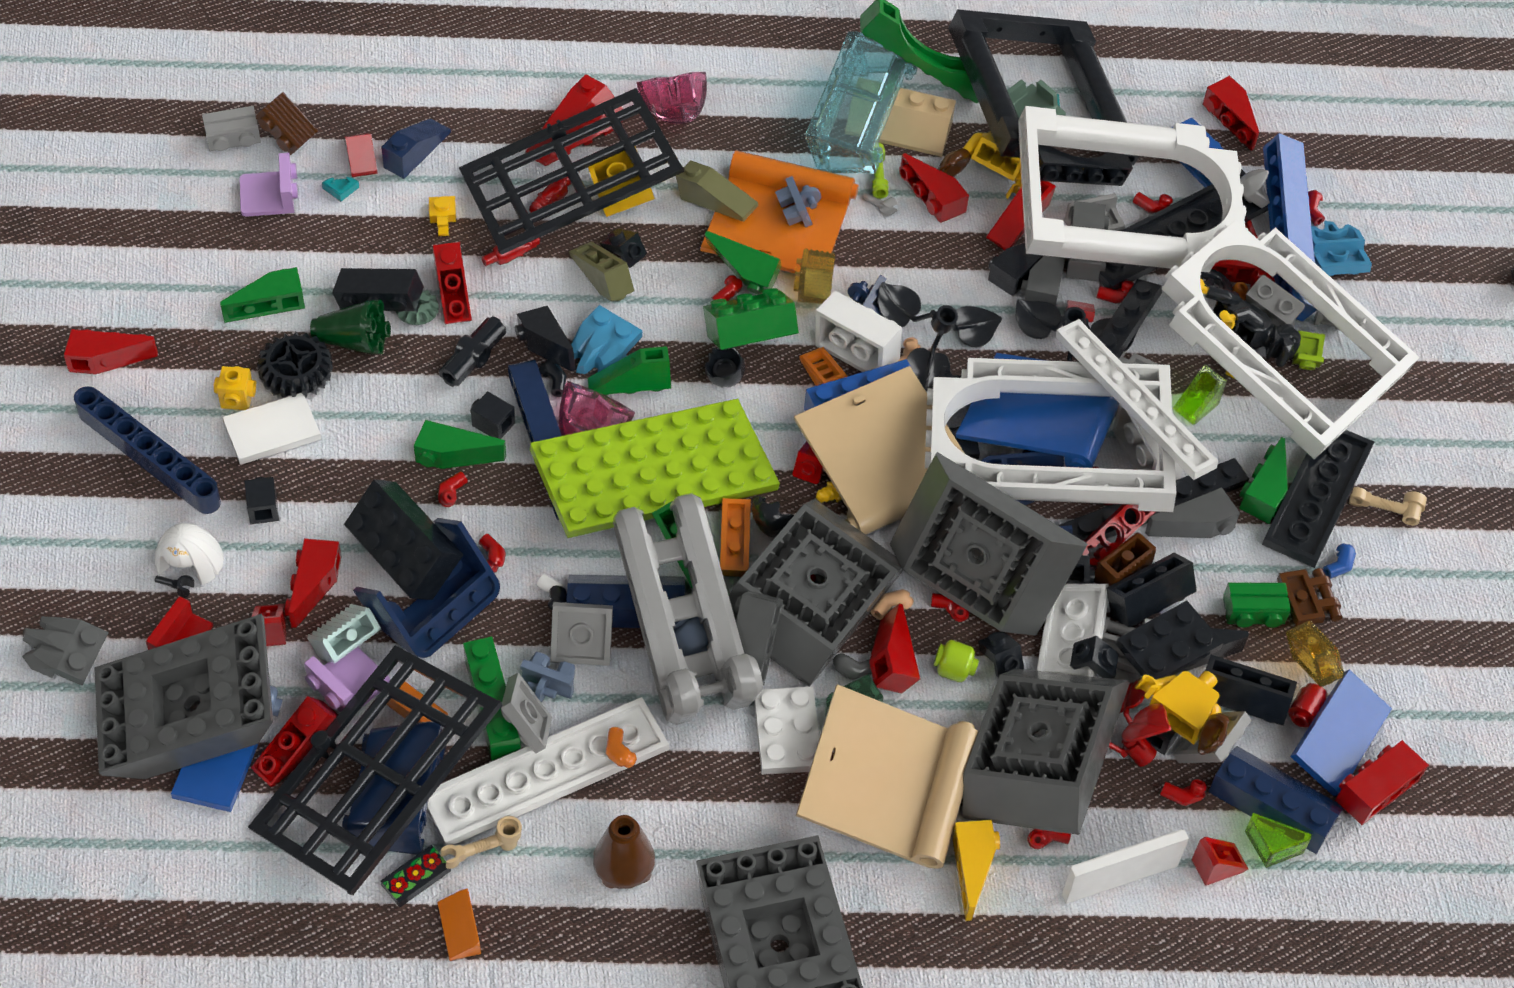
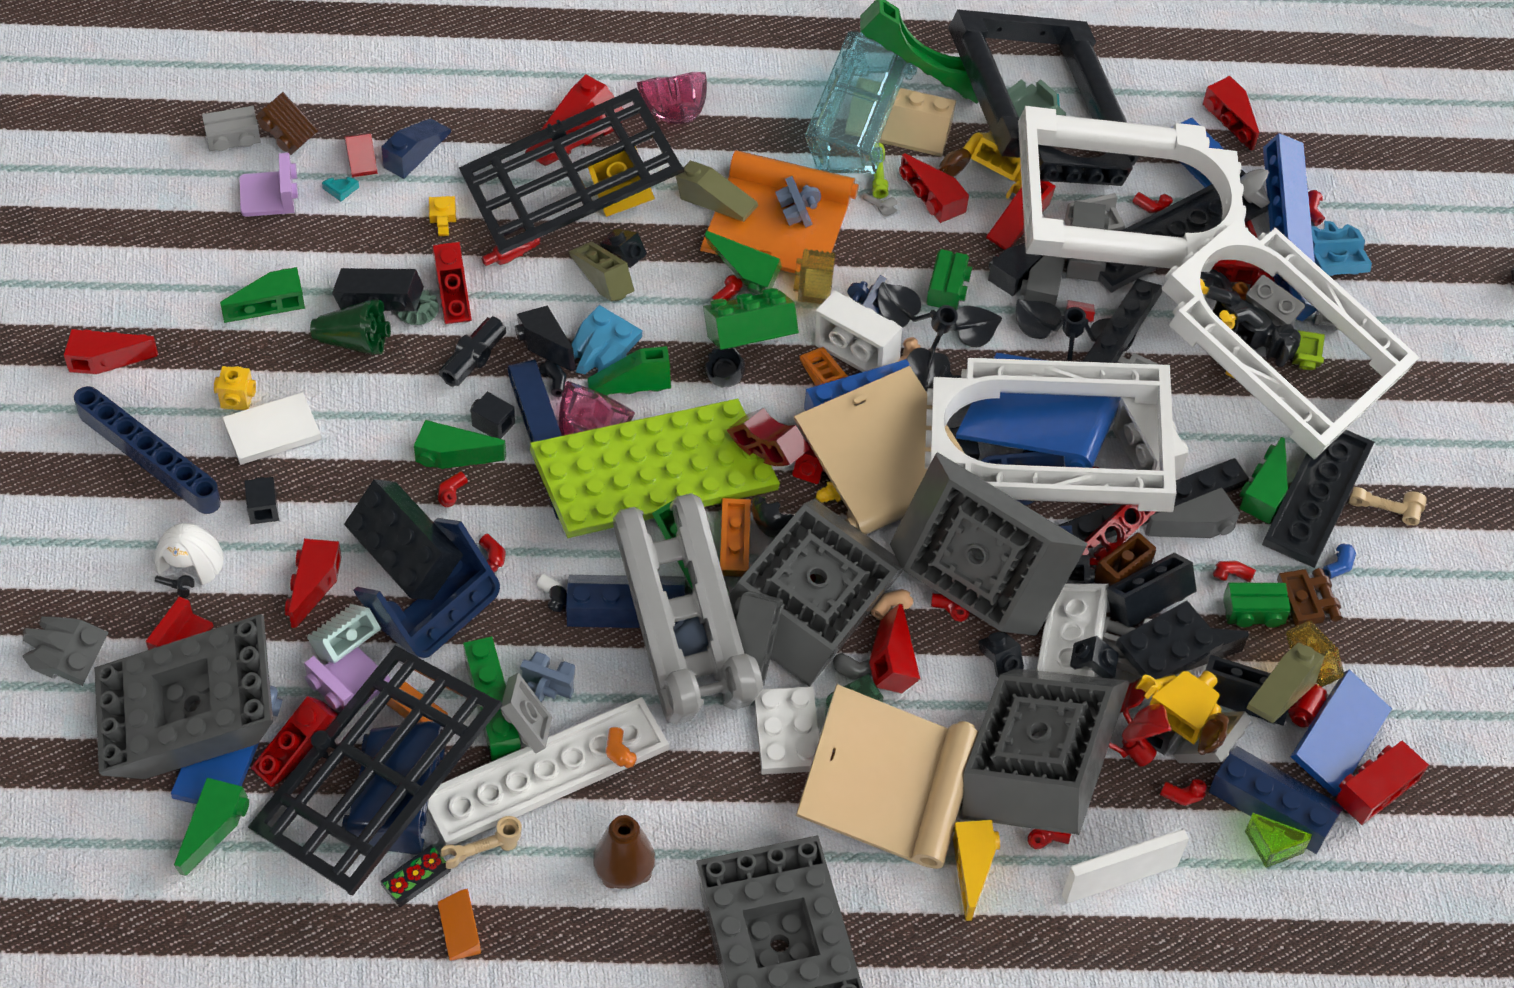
(212, 820): none -> green slope
(274, 622): red slope -> none
(283, 377): black gear -> none
(551, 194): red piece -> none
(581, 633): light grey plate -> none
(768, 438): none -> dark red brick
(948, 279): none -> green brick
(955, 661): lime head -> none
(1114, 296): red arm -> none
(1137, 399): white plate -> none
(1201, 395): clear neon green slope -> none
(1217, 860): red slope -> none
(1234, 567): none -> red arm
(1287, 682): none -> olive slope

